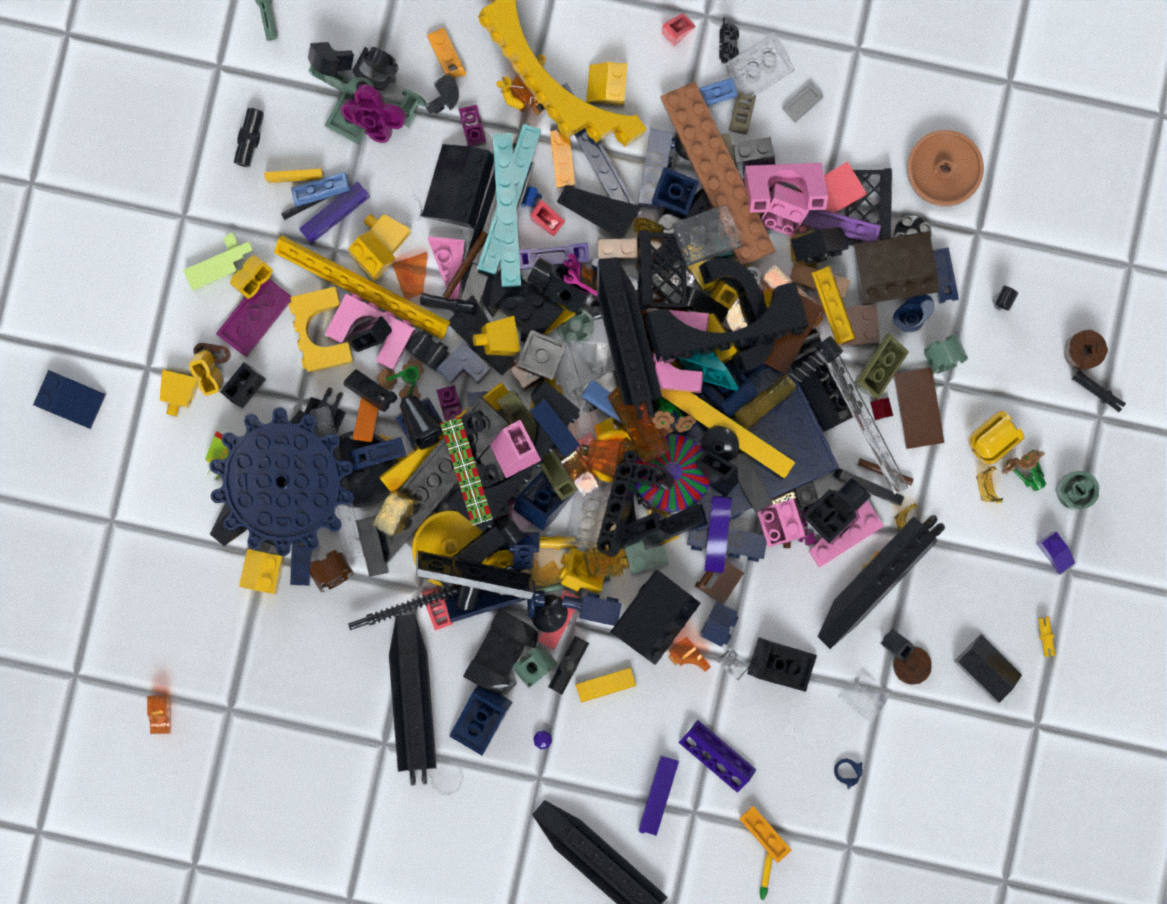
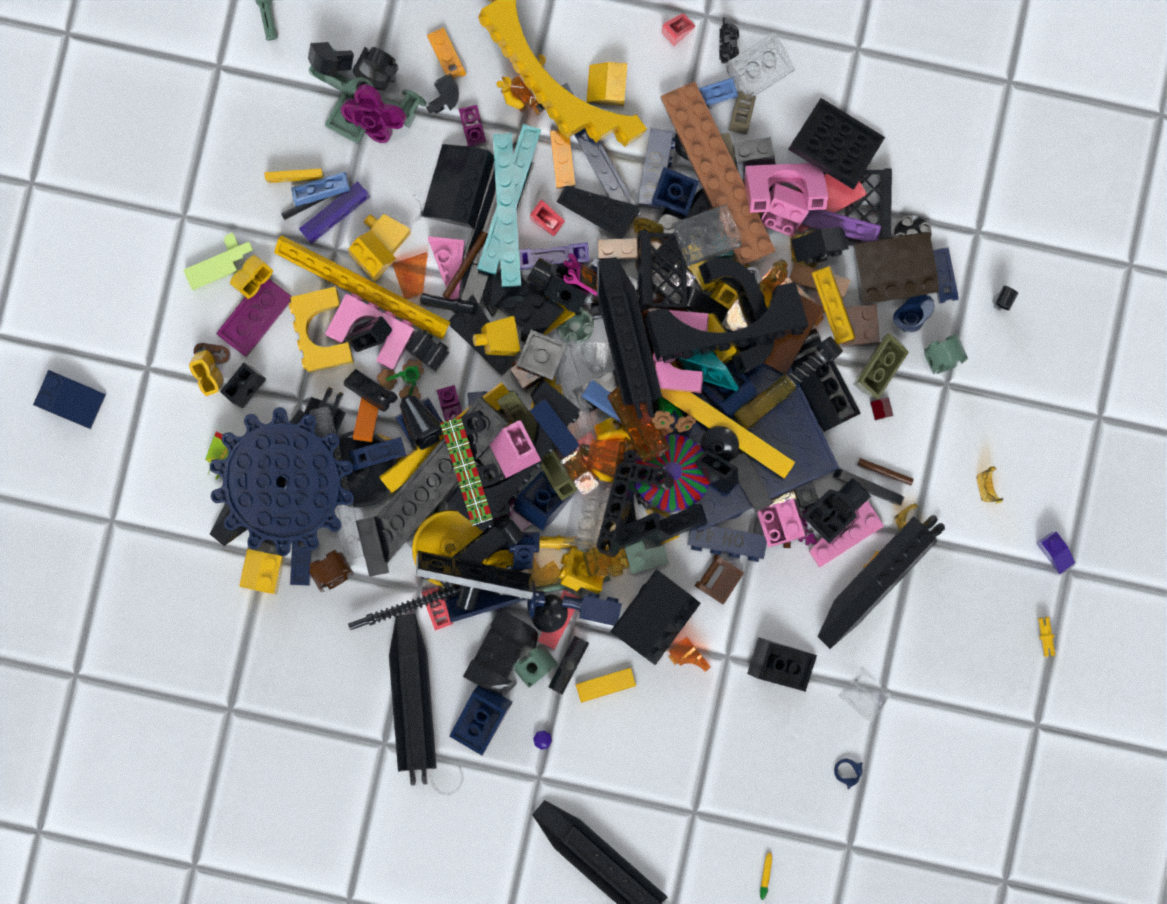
(159, 713): clear orange arch -> none
(177, 391): yellow torso -> none
(248, 137): black piece -> none
(393, 513): clear yellow brick -> none
(462, 360): brick -> none
(529, 197): blue tile -> none
(658, 795): dark purple fence -> none
(718, 534): dark purple slope -> none
(718, 624): dark blue brick -> none
(720, 754): dark purple fence -> none
(733, 663): clear slope -> none
(765, 834): light orange plate -> none
(771, 281): none -> clear yellow helmet
(803, 102): light grey tile -> none
(836, 143): none -> black plate
(867, 425): clear tile -> none
(897, 645): black brick -> none
(915, 667): reddish brown tile -> none
(918, 408): reddish brown tile -> none
(945, 168): nougat dish -> none
(988, 669): black slope -> none
(995, 438): yellow cylinder -> none
(1030, 460): plant -> none
(1076, 344): reddish brown brick -> none
(1077, 490): sand green brick -> none
(1105, 395): black pin -> none

